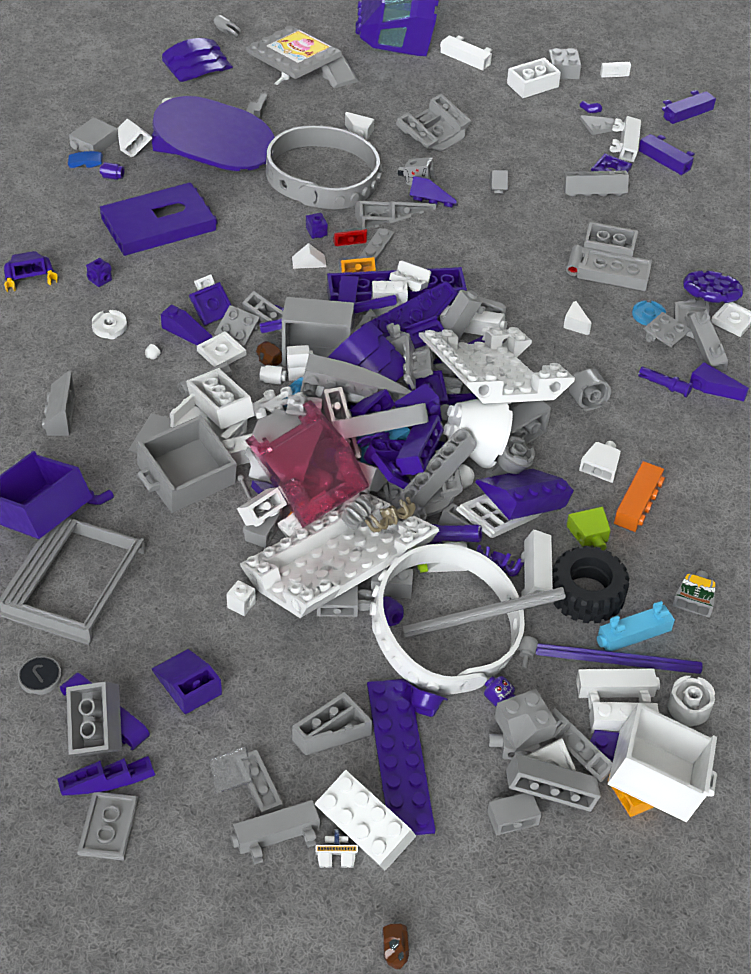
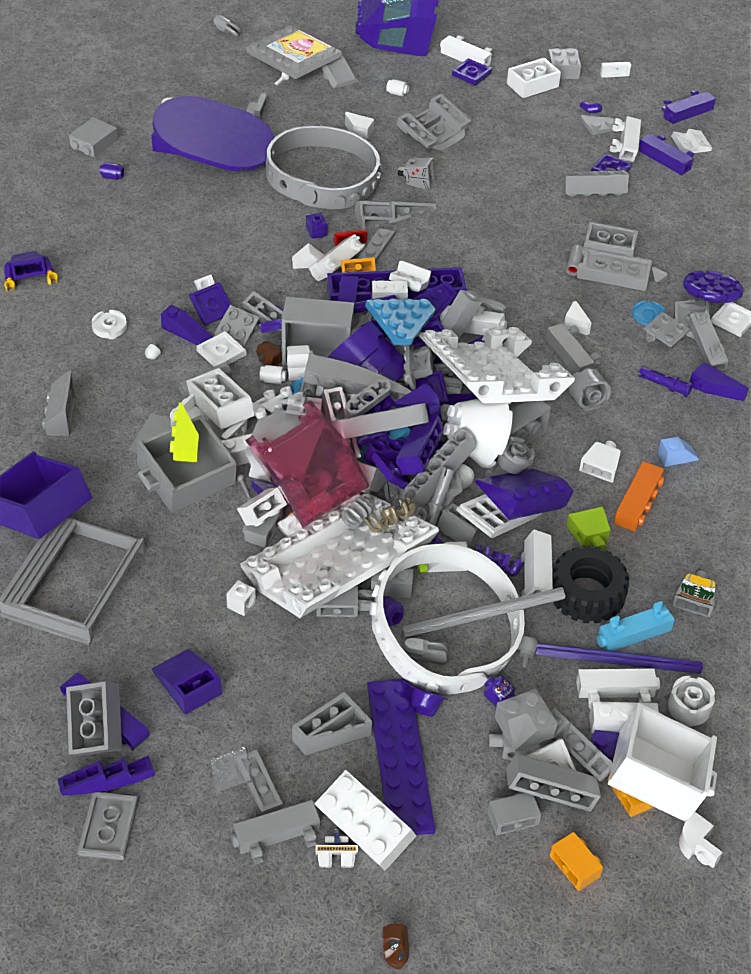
(39, 675): black tile -> none
(89, 158): blue slope -> none
(99, 272): dark purple brick -> none
(102, 498): dark purple arm -> none
(132, 138): white slope -> none
(138, 228): dark purple panel -> none
(186, 437): none -> neon yellow slope
(195, 58): dark purple slope -> none
(332, 260): none -> white brick
(371, 390): none -> light grey beam
(397, 87): none -> white brick
(401, 318): none -> dark azure plate
(426, 650): none -> light grey arm
(427, 190): dark purple slope -> none
(436, 504): none -> light grey pin
(464, 533): dark purple axle -> none
(471, 71): none -> dark purple plate
(498, 181): light grey slope -> none
(569, 350): none -> light grey brick
(576, 861): none -> light orange brick
(660, 275): none -> light grey slope
(675, 451): none -> light blue slope
(691, 141): none -> white slope
(694, 841): none -> white brick

